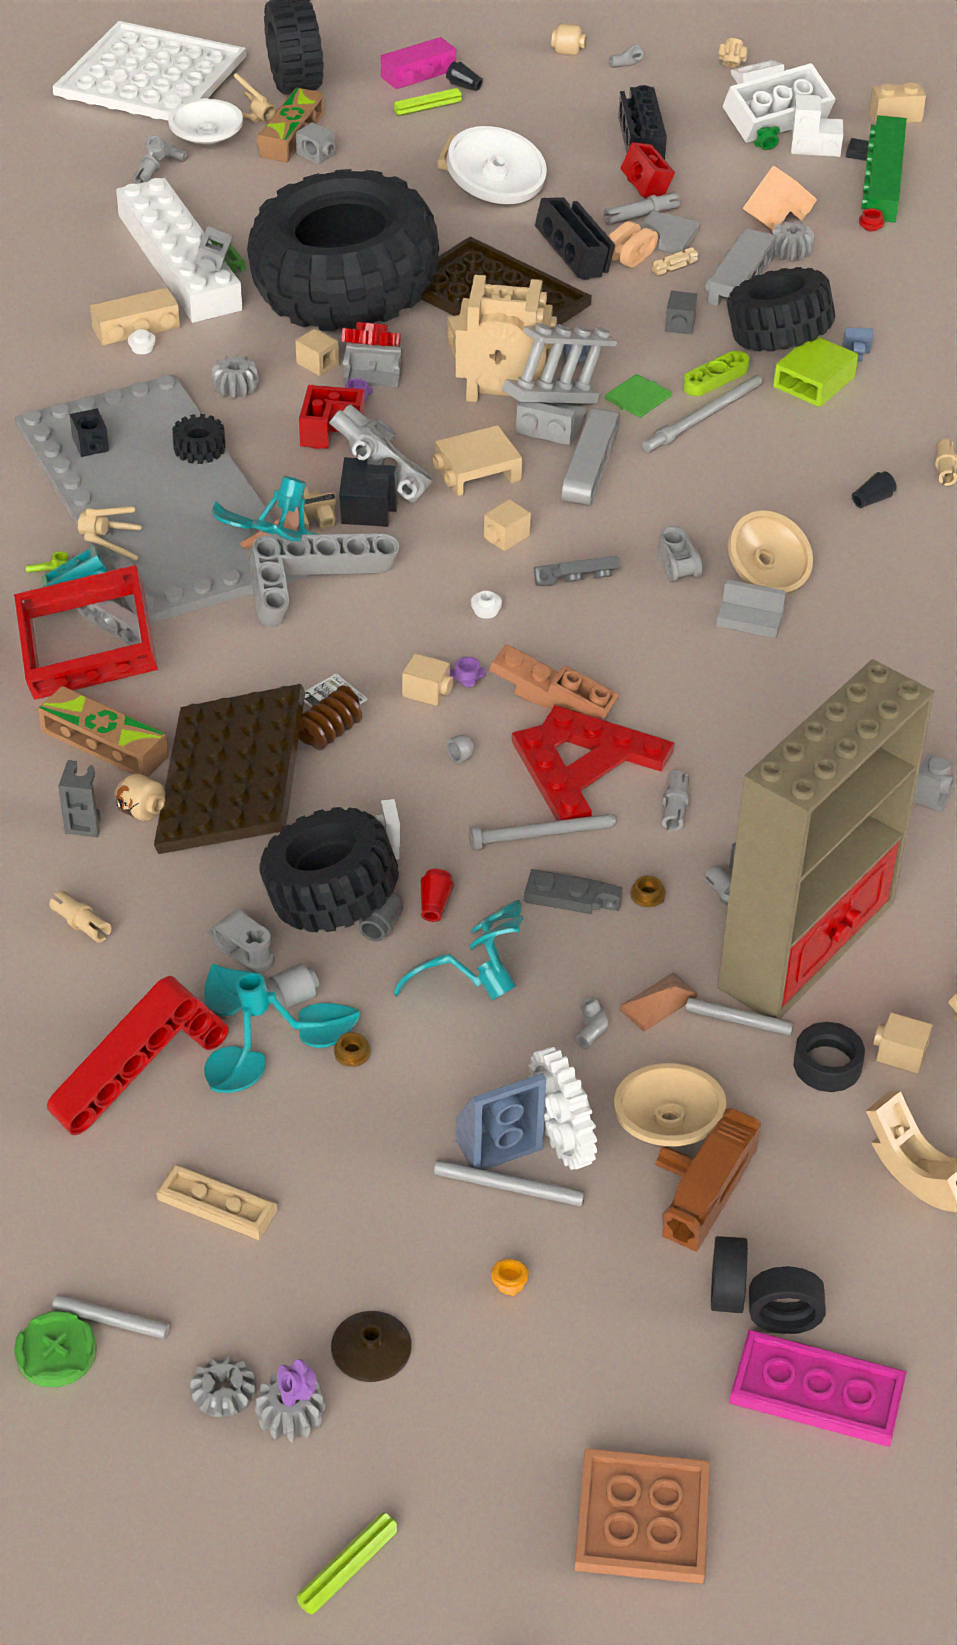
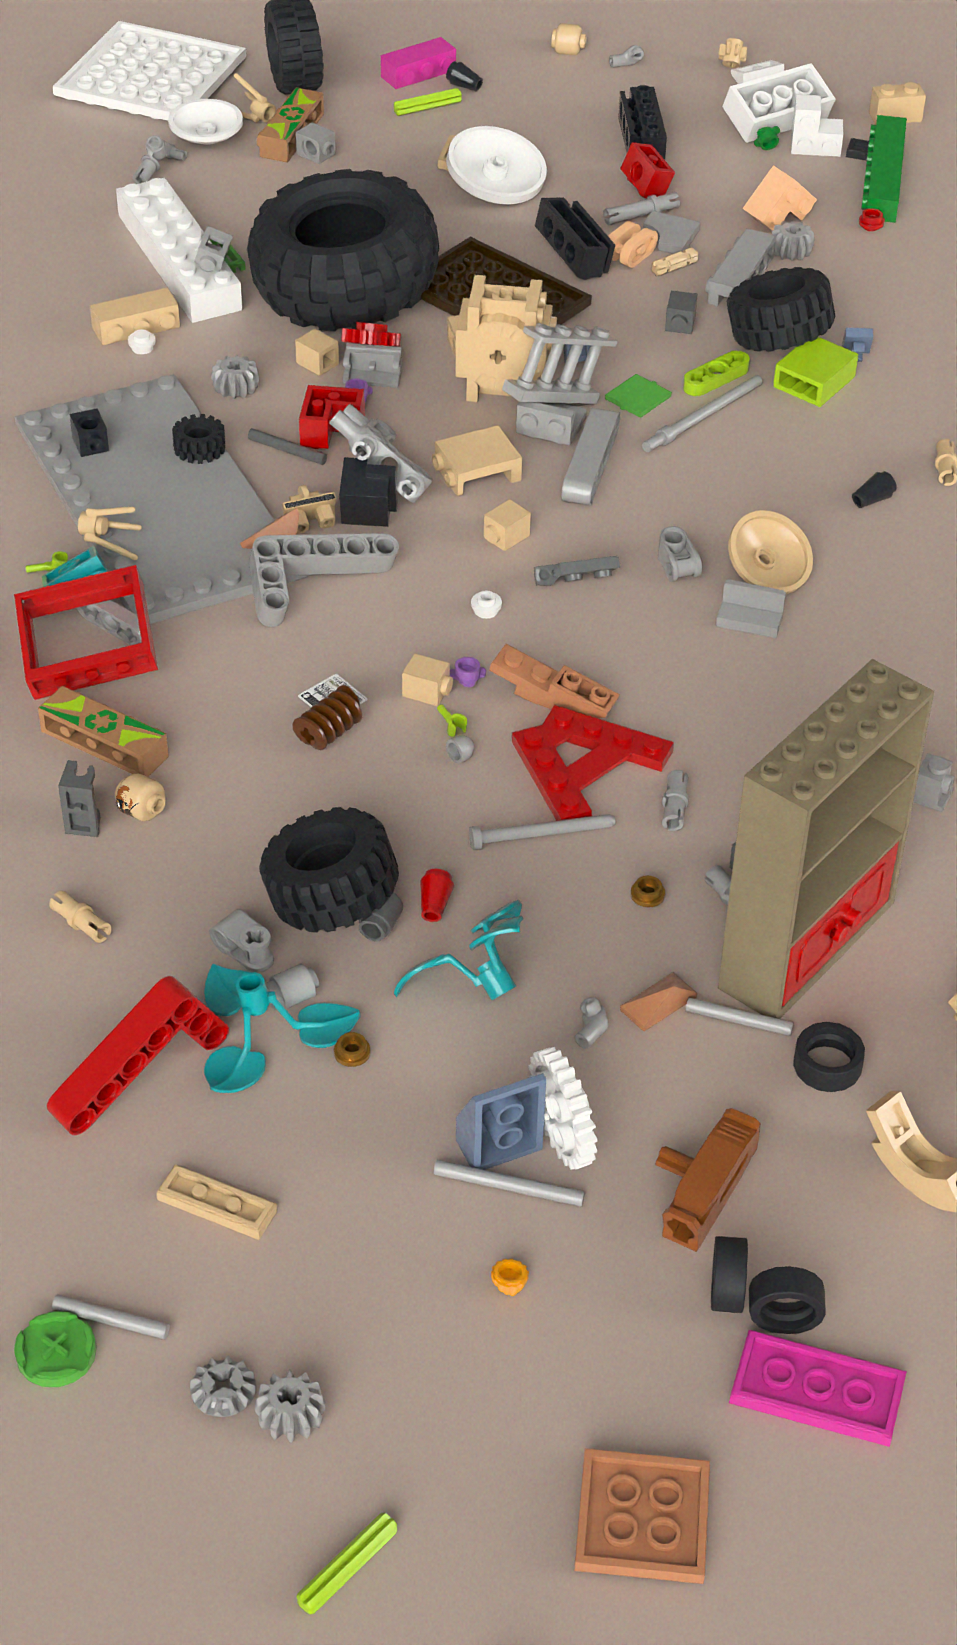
(231, 769): dark brown plate -> none
(287, 446): none -> dark grey bar
(289, 498): teal plant -> none
(296, 1382): medium lavender plate -> none
(371, 1359): dark brown dish -> none
(391, 823): white plate -> none
(453, 721): none -> lime hand
(571, 892): dark grey hinge -> none
(669, 1104): tan dish -> none
(903, 1042): tan brick -> none

